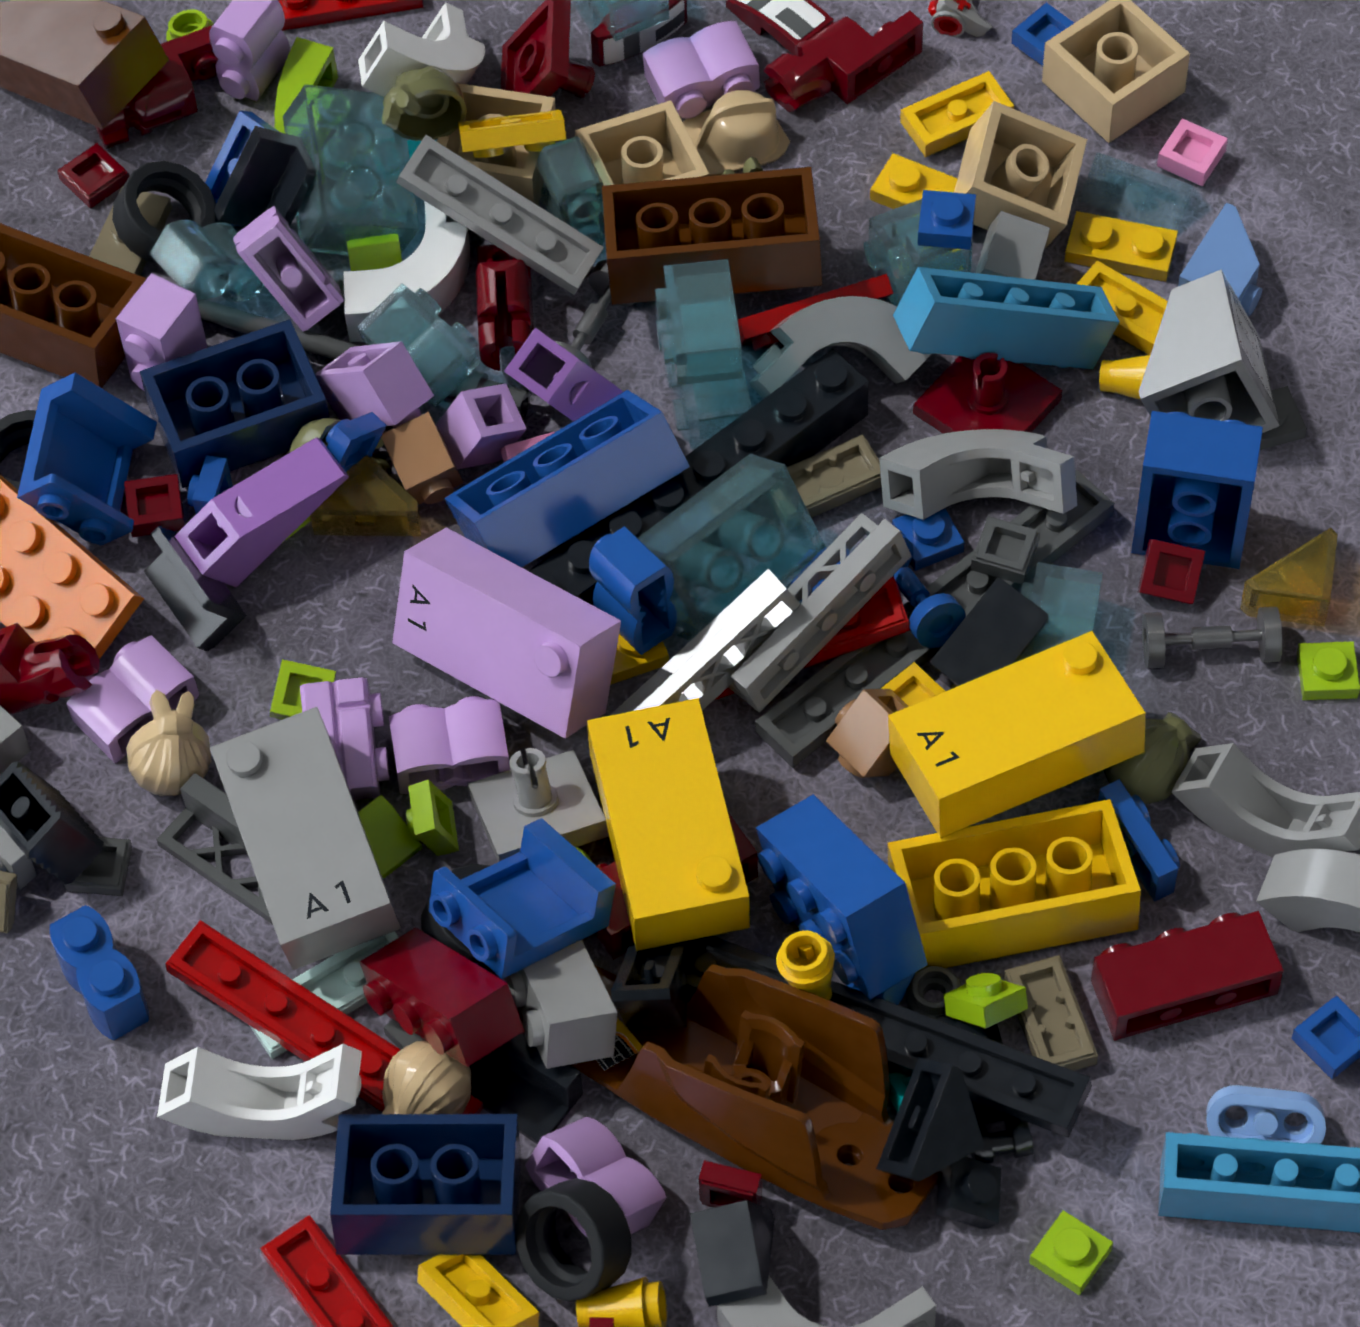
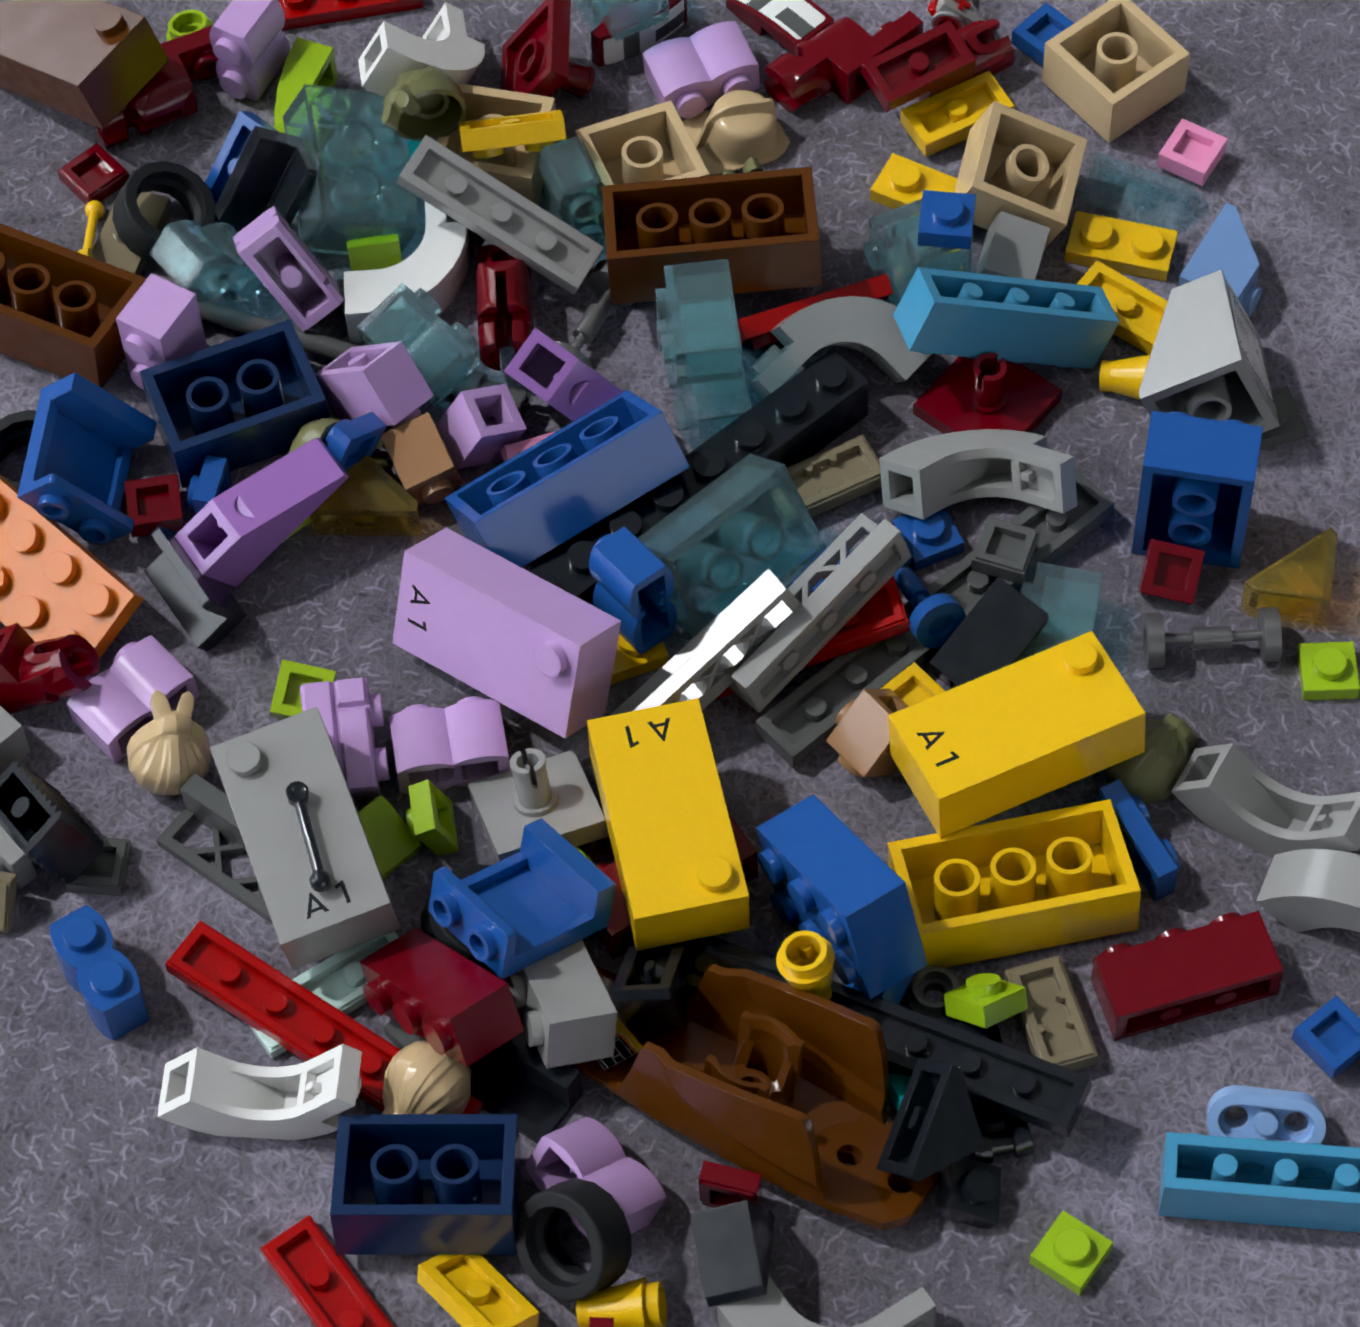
(94, 211): none -> yellow hinge
(298, 795): none -> black hinge
(936, 62): none -> dark red plate

